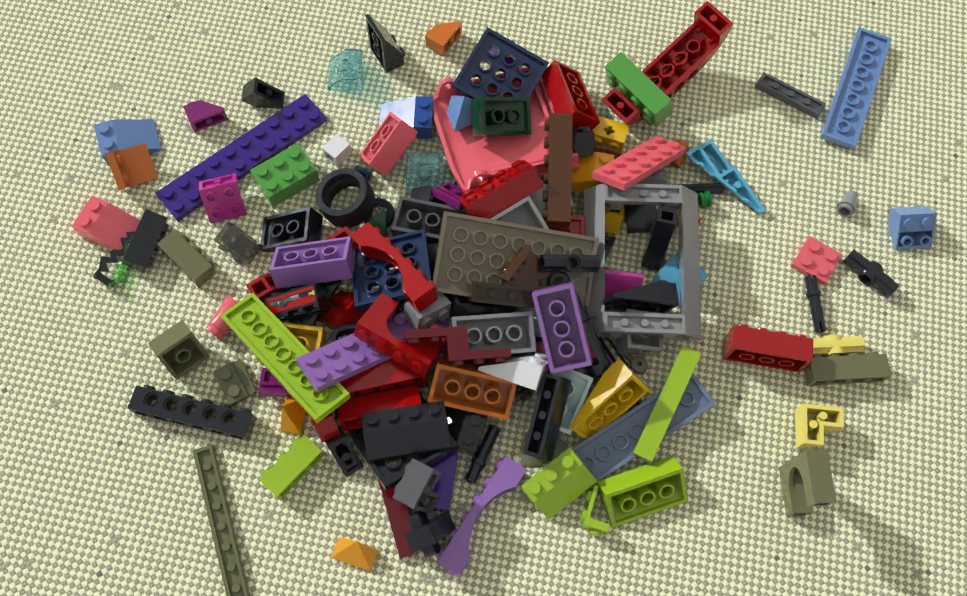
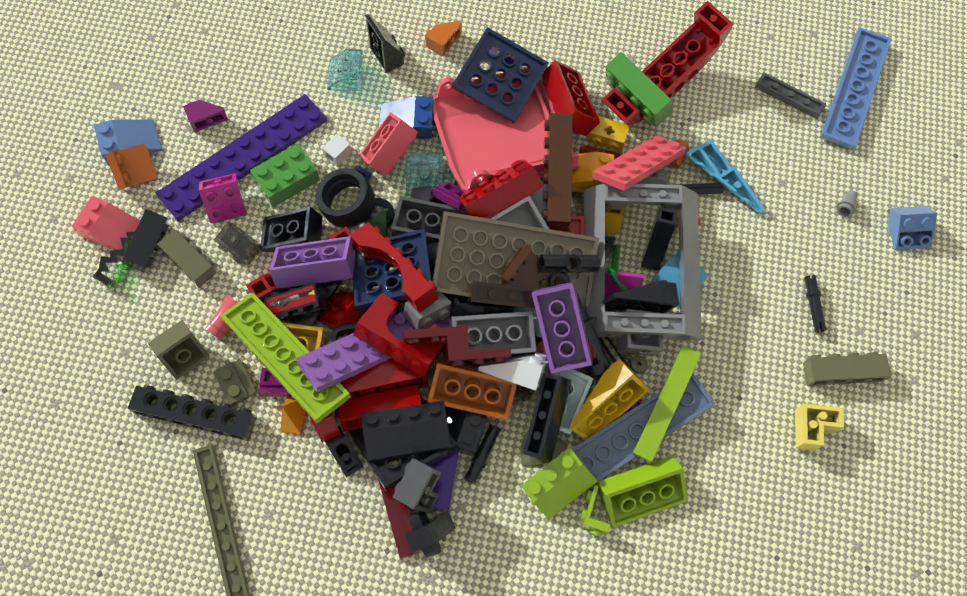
(262, 95): black slope -> none
(291, 466): lime brick -> none
(355, 553): light orange slope -> none
(457, 553): medium lavender arch -> none
(460, 112): medium blue slope -> none
(501, 116): dark green slope -> none
(583, 141): black slope -> none
(612, 271): none -> green piece
(639, 218): black piece -> none
(704, 199): green bush -> none
(768, 348): red brick -> none
(807, 482): olive arch -> none
(816, 260): coral plate -> none
(838, 345): light yellow piece -> none
(871, 273): black piece -> none

